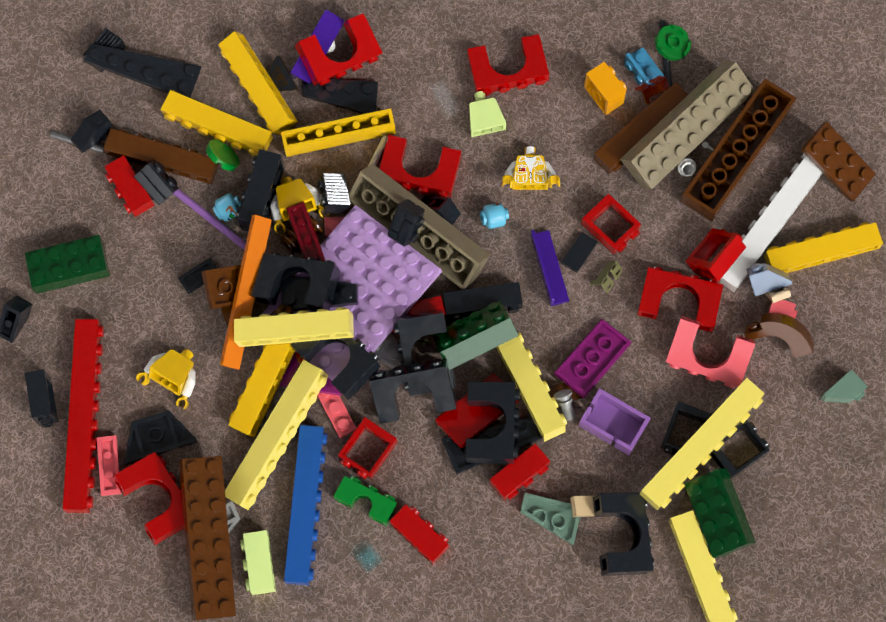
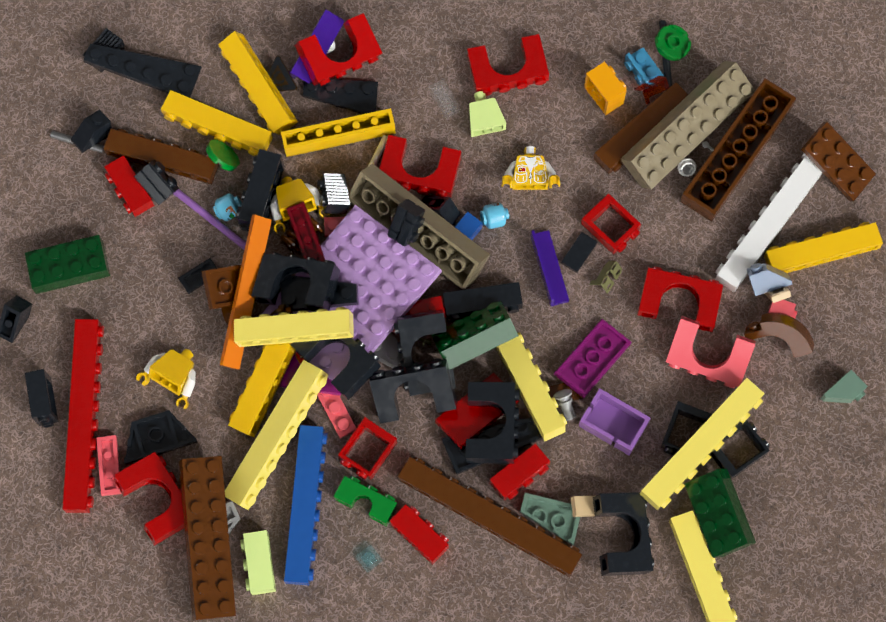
(469, 225): none -> blue brick
(489, 516): none -> reddish brown brick
(724, 259): red window -> none

